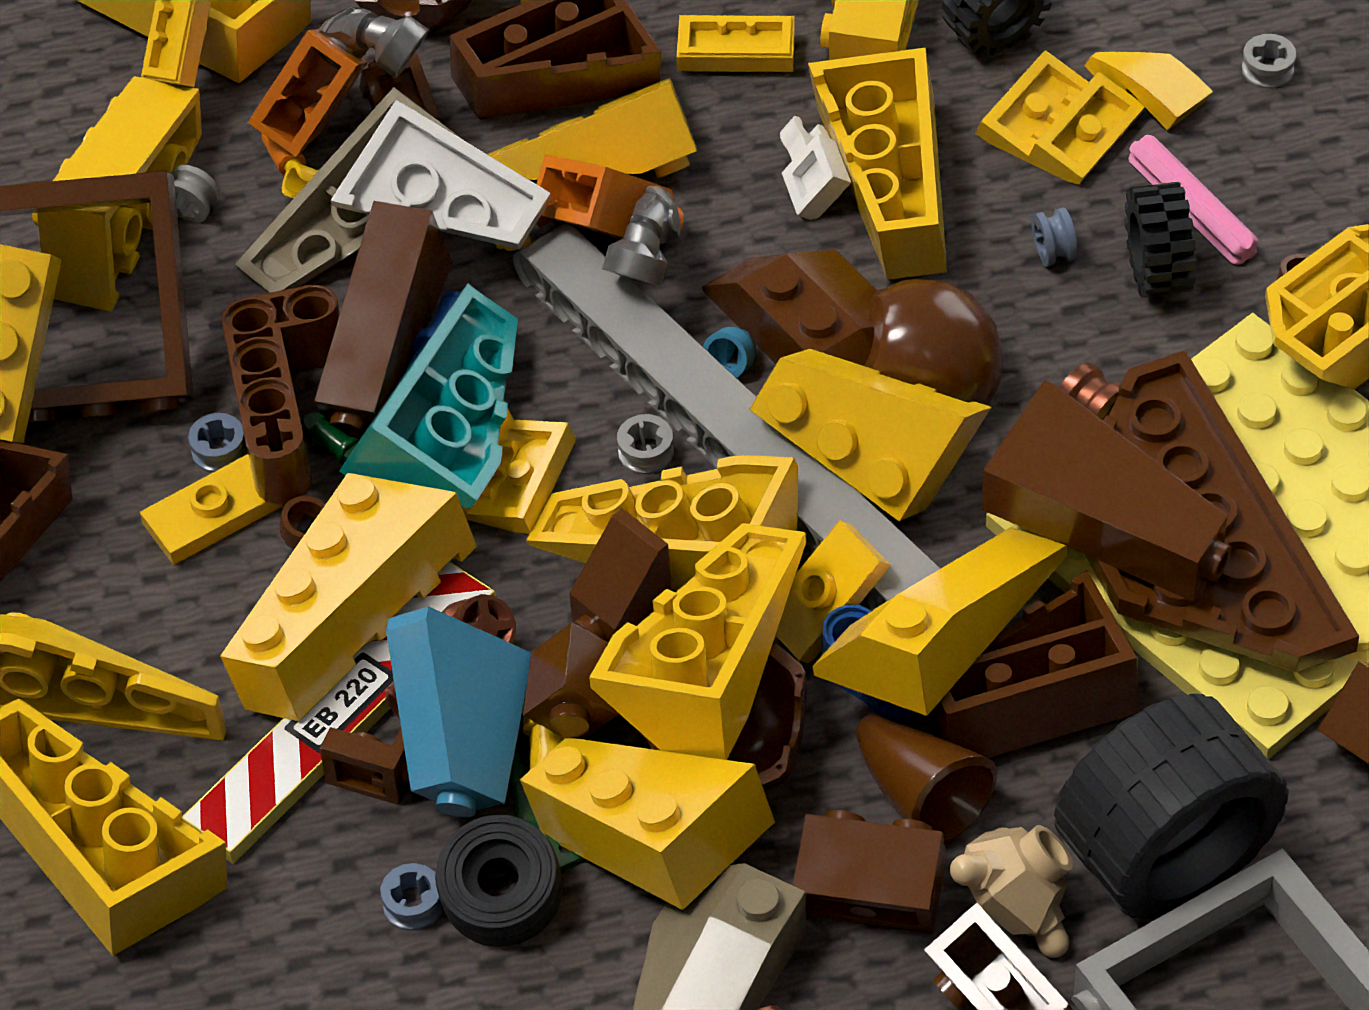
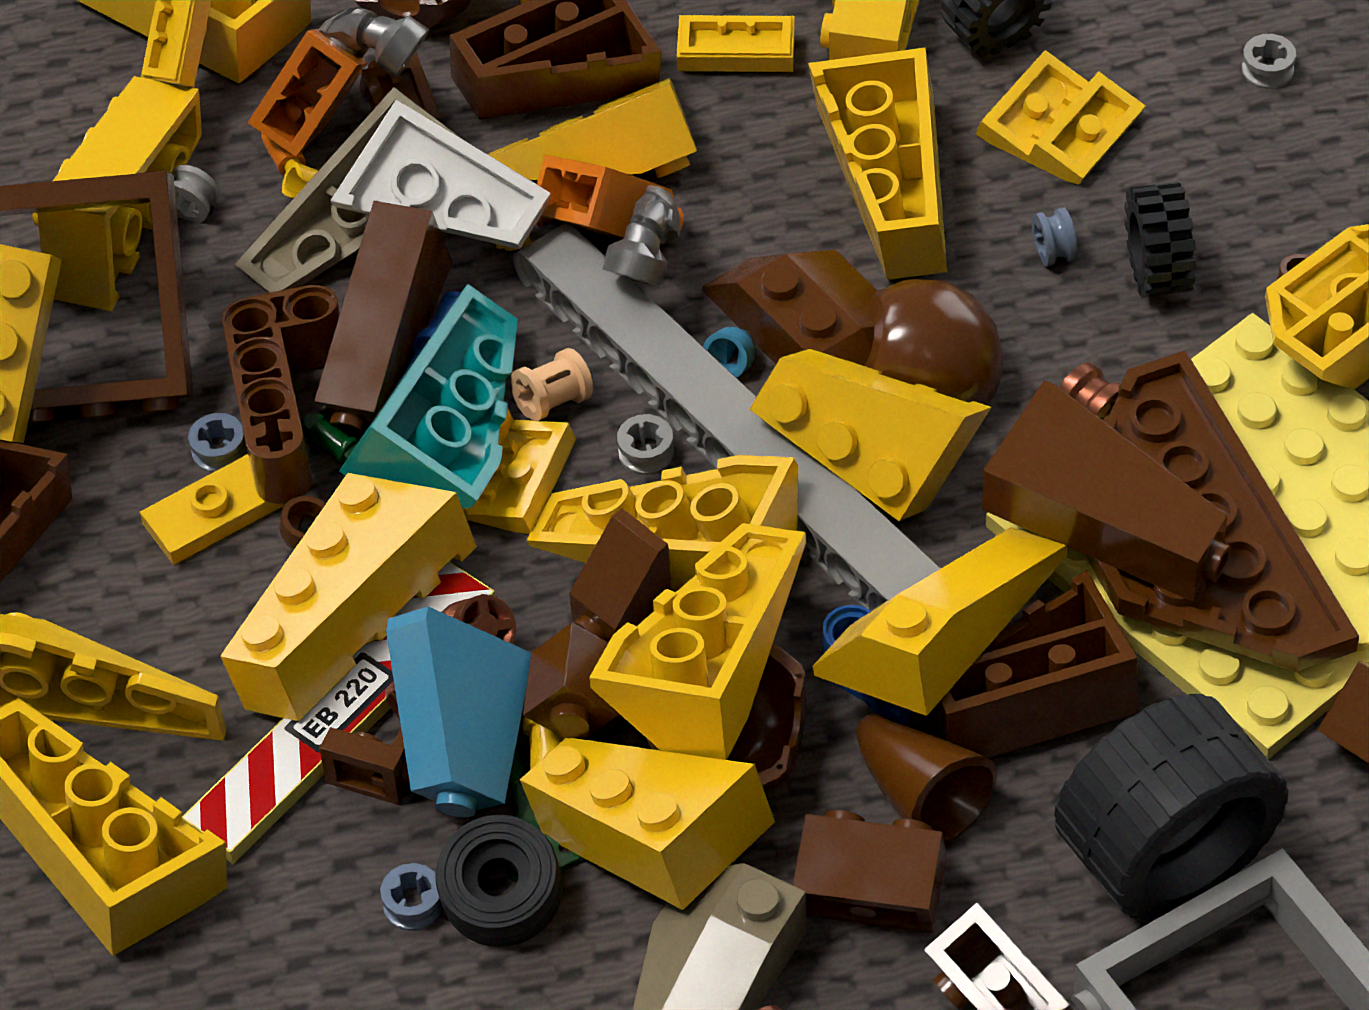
(551, 384): none -> light nougat bush
(816, 169): white plate -> none
(834, 576): yellow plate -> none
(1019, 882): tan rock -> none
(1156, 80): yellow slope -> none
(1207, 212): bright pink axle -> none

